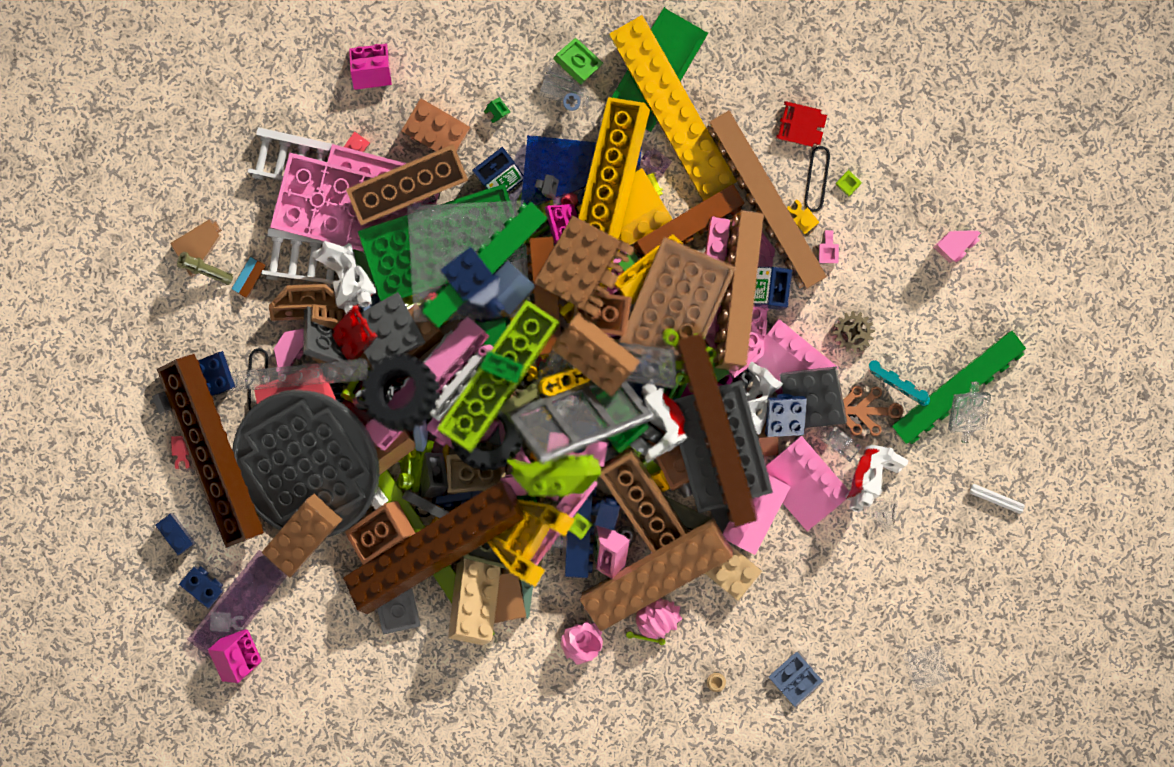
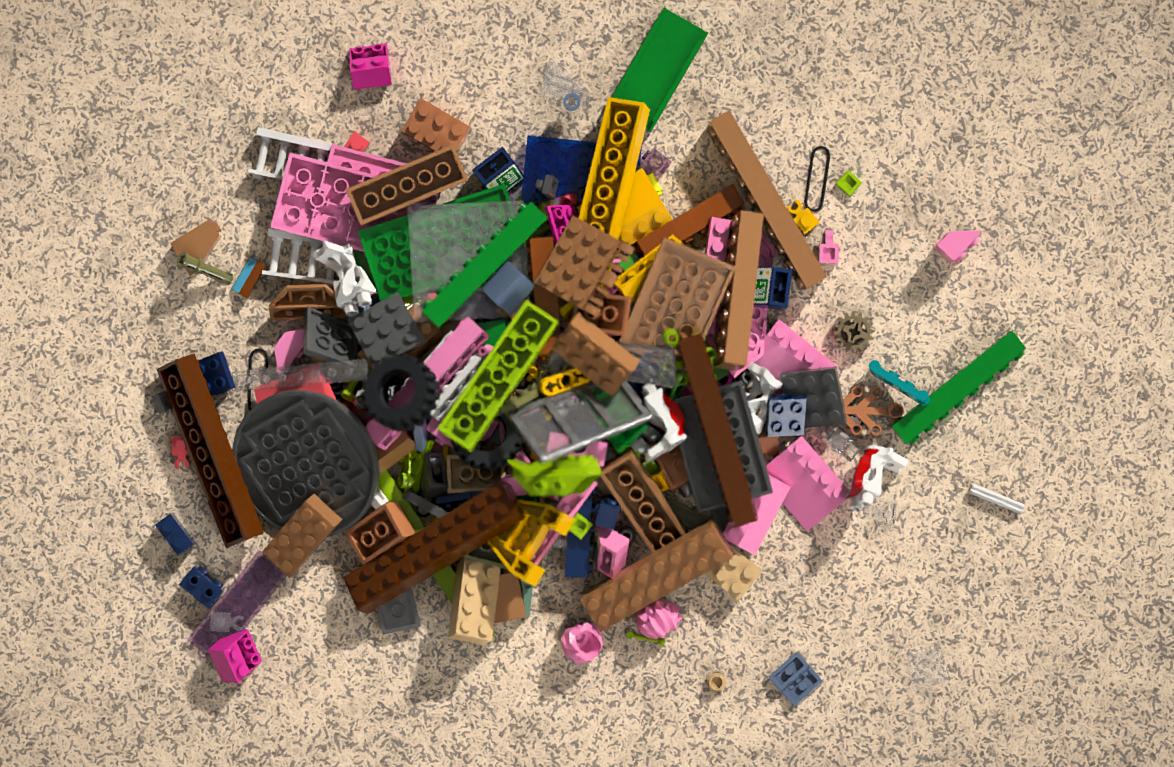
(334, 315): medium nougat slope -> none
(351, 334): red plate -> none
(473, 281): dark blue plate -> none
(498, 109): green tile -> none
(502, 367): green plate -> none
(578, 61): bright green hinge -> none
(672, 107): yellow plate -> none
(802, 125): red plate -> none
(969, 412): clear plate -> none

